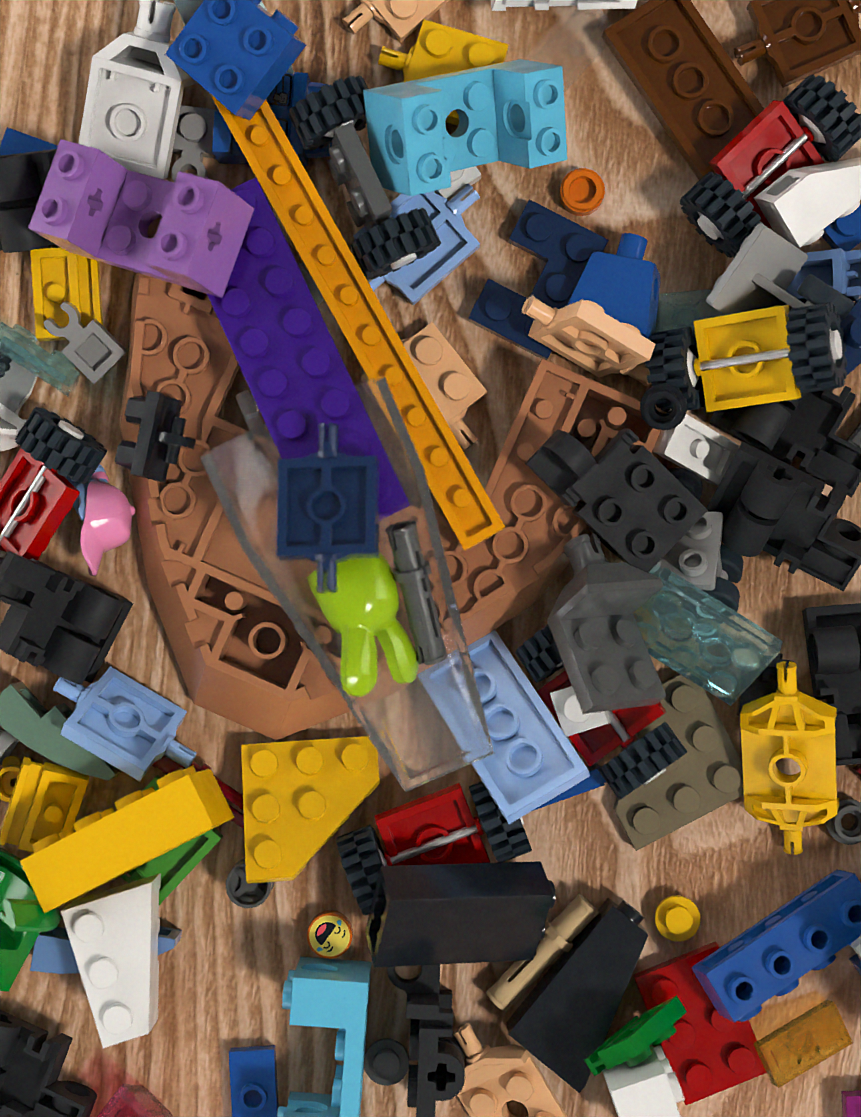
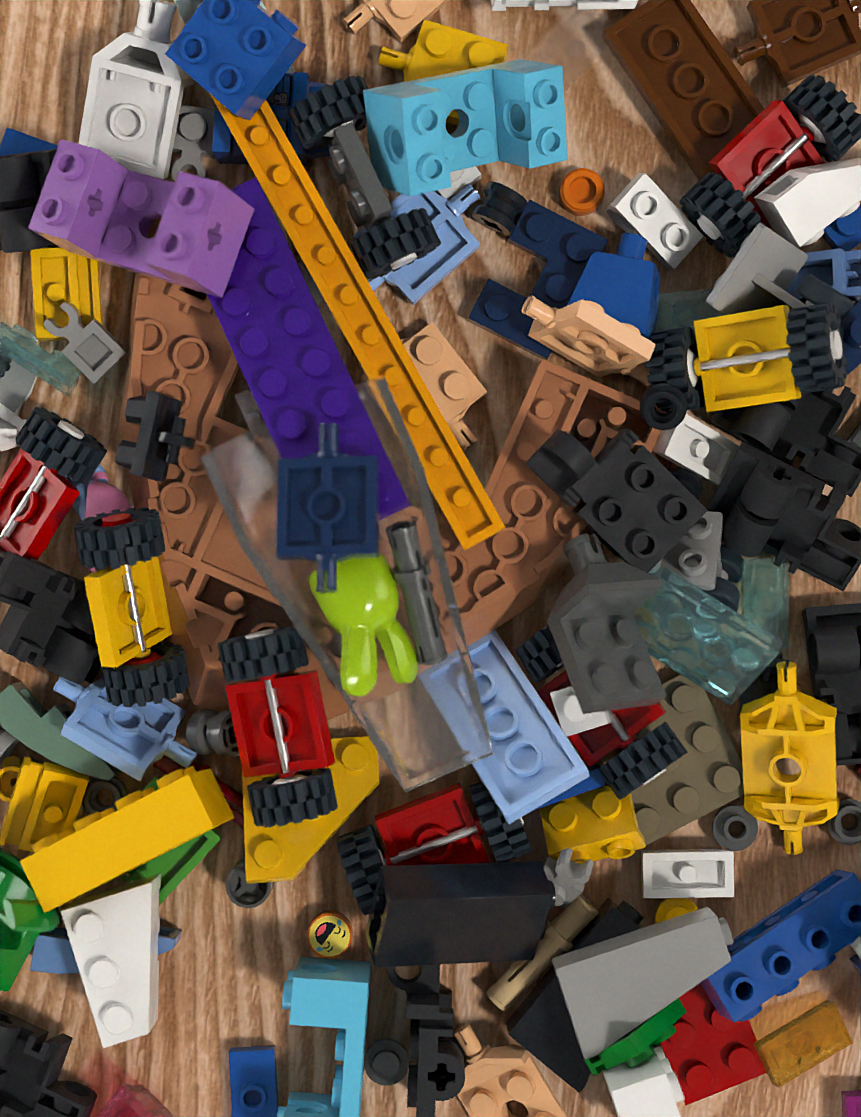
(91, 797): none -> dark grey plate
(130, 606): none -> plate
(212, 733): none -> dark grey wheel
(279, 726): none -> plate
(499, 208): none -> black wheel
(567, 876): none -> light grey plate
(592, 826): none -> yellow bracket
(637, 974): none -> light grey slope
(651, 214): none -> white plate
(687, 873): none -> white plate
(722, 821): none -> dark grey plate
(766, 596): none -> clear light blue plate

